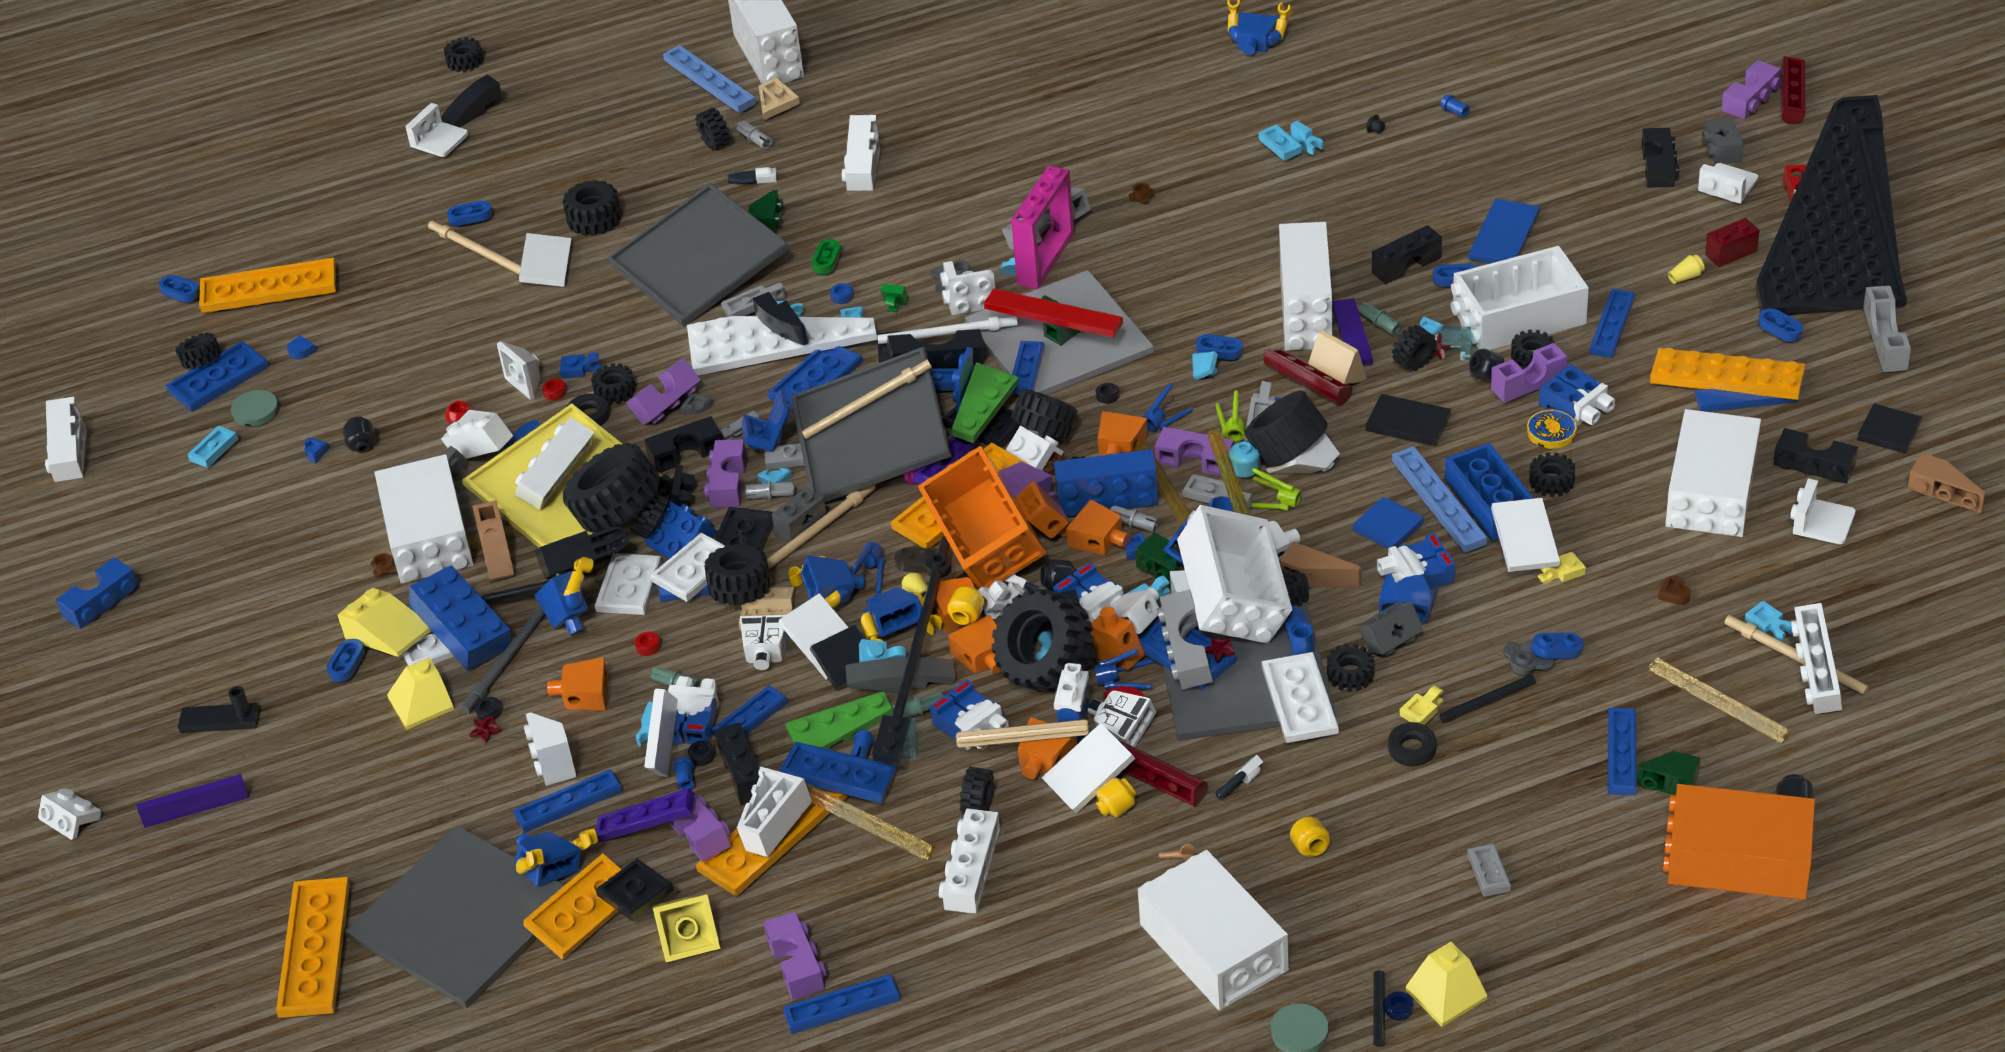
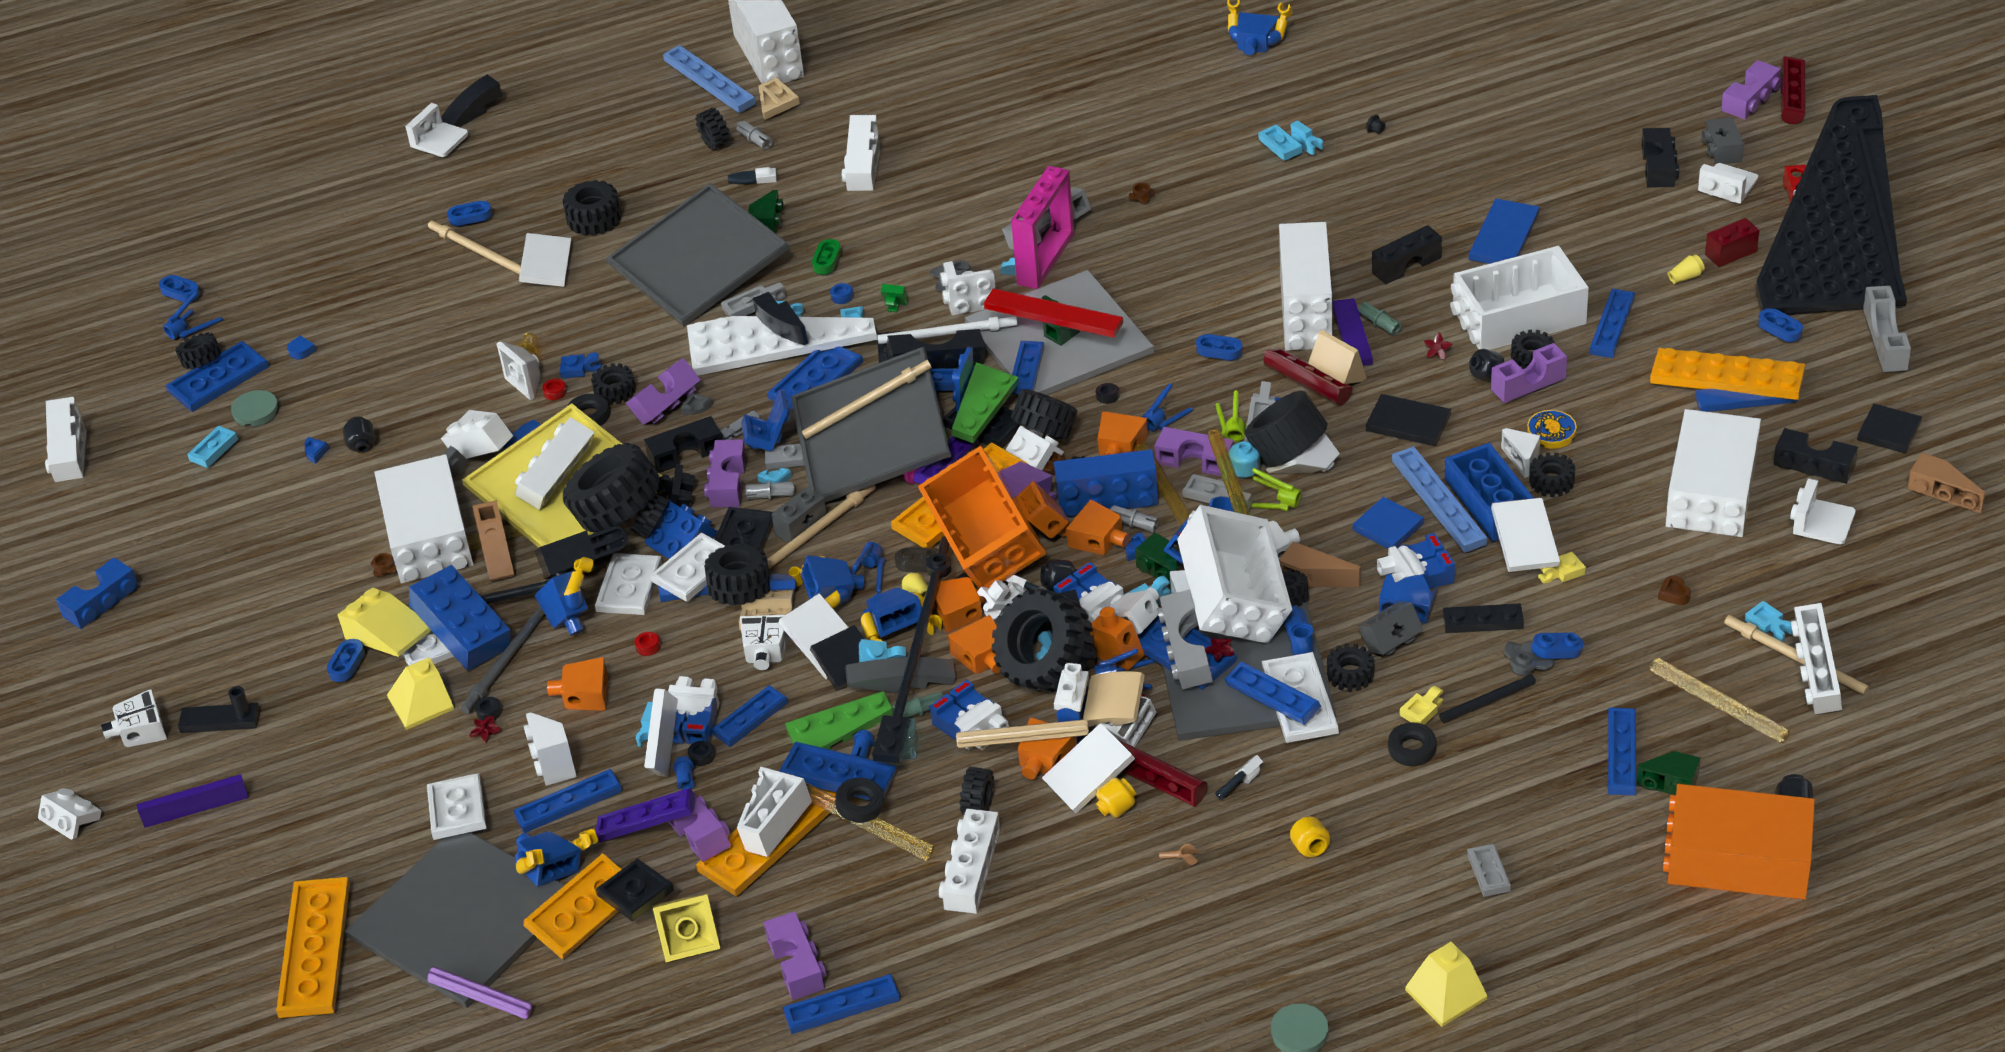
(136, 721): none -> white torso
(176, 325): none -> blue plant
(267, 285): light orange plate -> none
(456, 411): red plate -> none
(456, 806): none -> white tile
(463, 54): black tyre -> none
(480, 992): none -> medium lavender axle
(529, 343): none -> clear yellow cone
(669, 677): sand green axle -> none
(738, 759): black arch -> none
(782, 582): none -> blue tile
(859, 813): none -> black tyre
(965, 605): yellow head -> none
(1114, 698): none -> tan slope
(1204, 364): medium azure piece -> none
(1213, 929): white container -> none
(1272, 693): none -> blue tile
(1379, 1008): black bar -> none
(1399, 1006): clear blue tile -> none
(1414, 348): black tyre -> none
(1431, 326): medium azure tile -> none
(1444, 274): blue plate -> none
(1450, 103): blue pin -> none
(1458, 337): clear light blue panel -> none
(1483, 618): none -> black plate
(1520, 448): none -> white slope
(1576, 395): blue hips -> none

